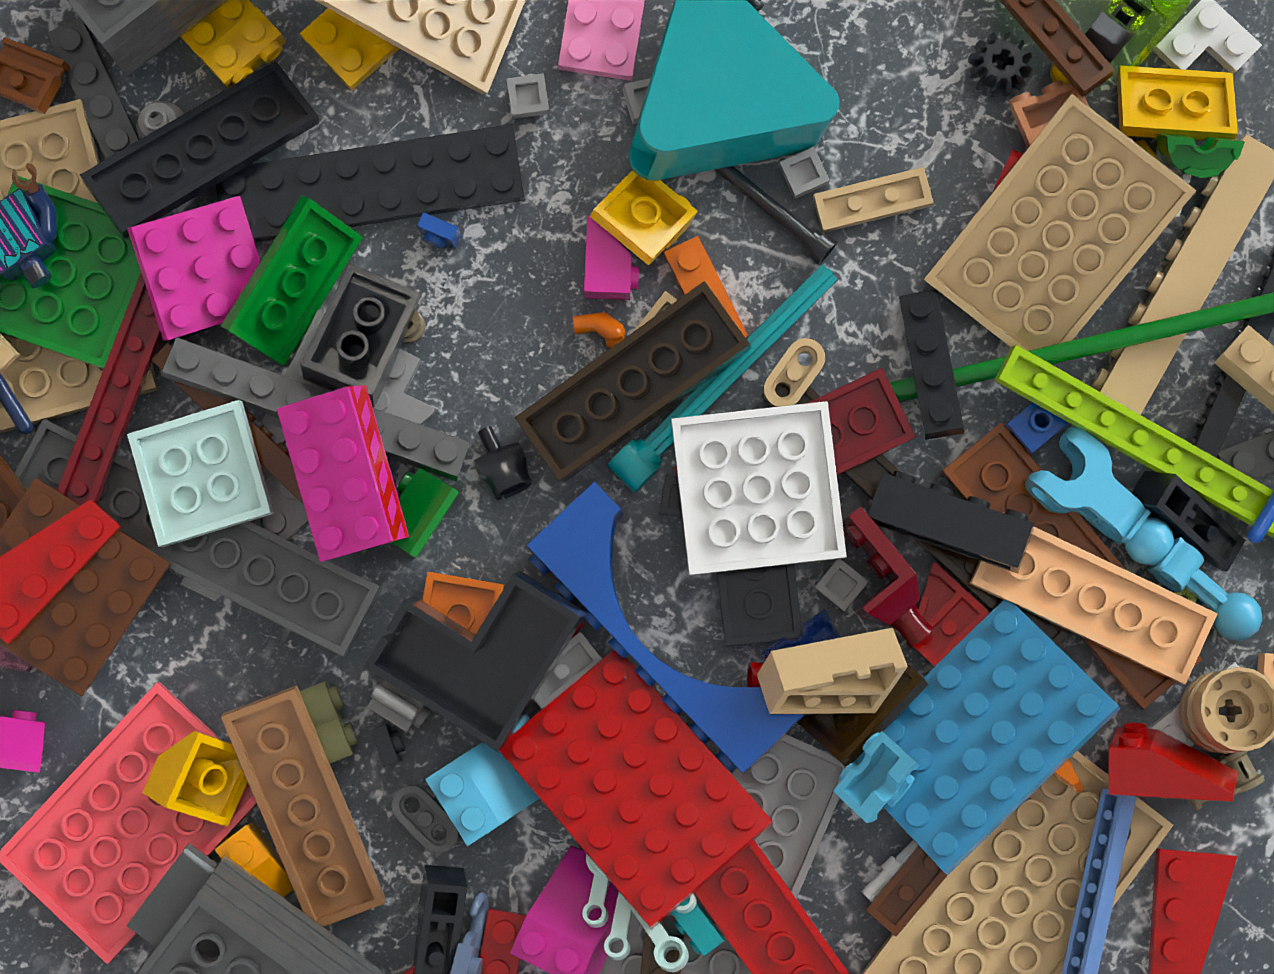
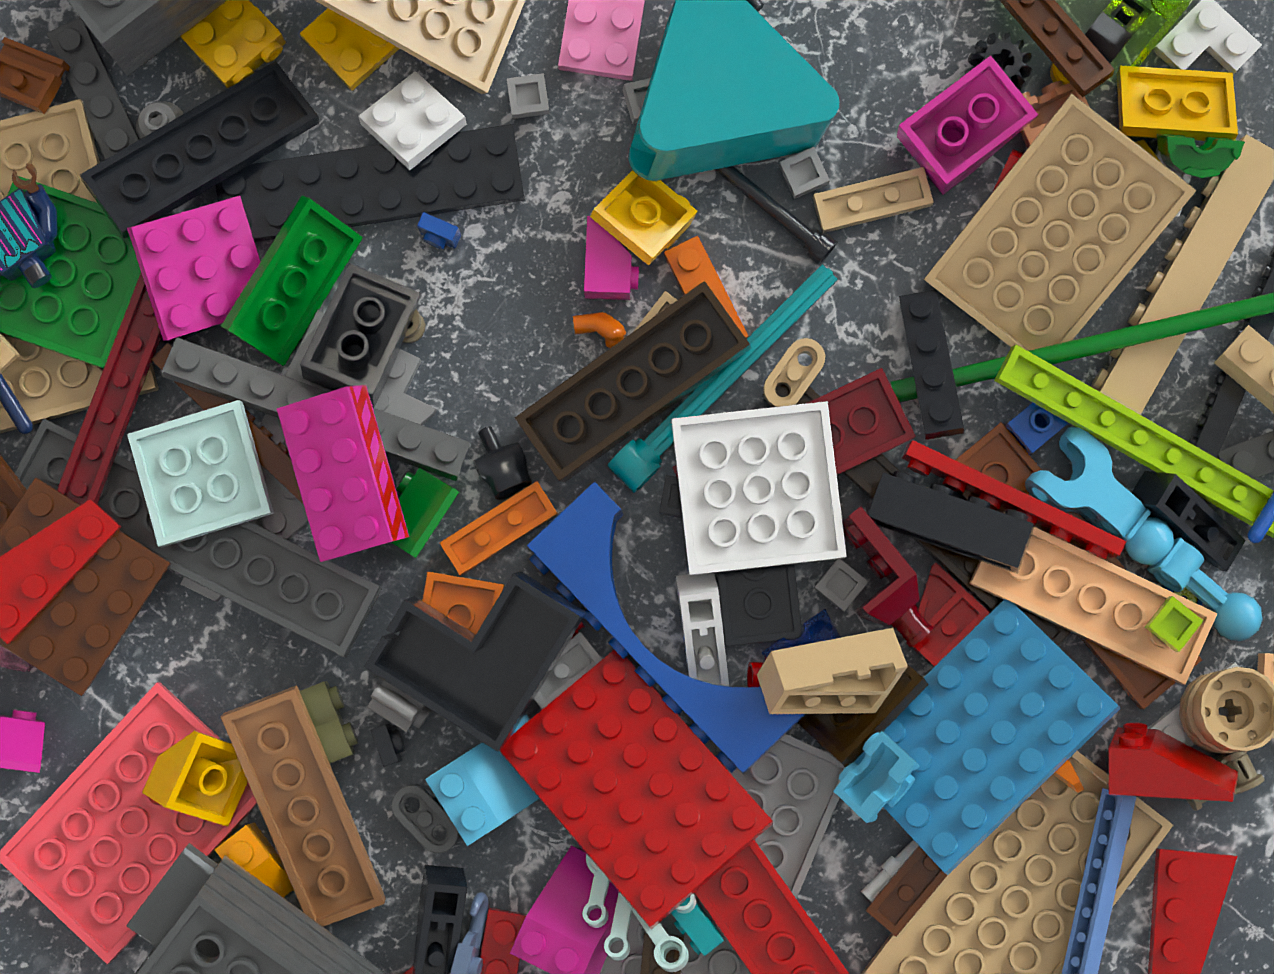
(412, 120): none -> white plate
(498, 528): none -> orange plate
(702, 628): none -> white slope
(962, 477): none -> red plate
(966, 124): none -> dark pink slope
(1174, 624): none -> lime plate

